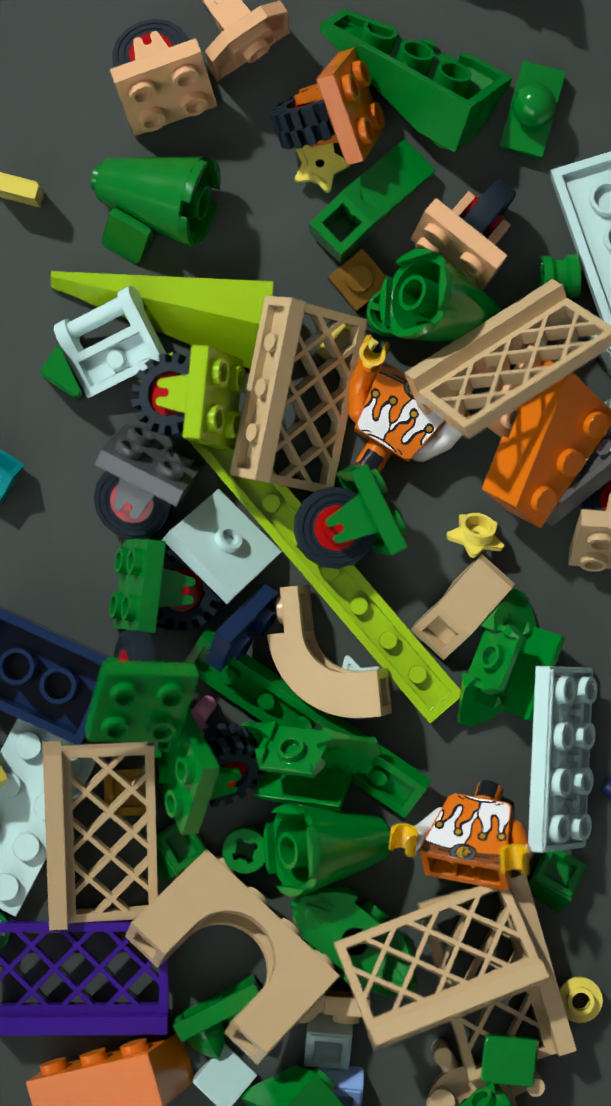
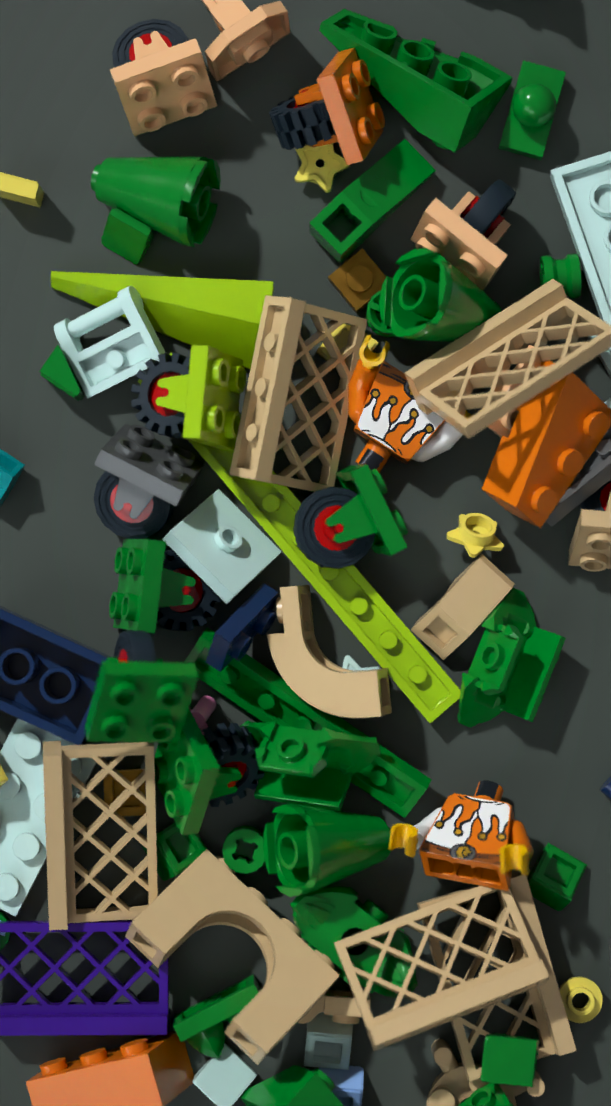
(561, 758): light aqua tile -> none

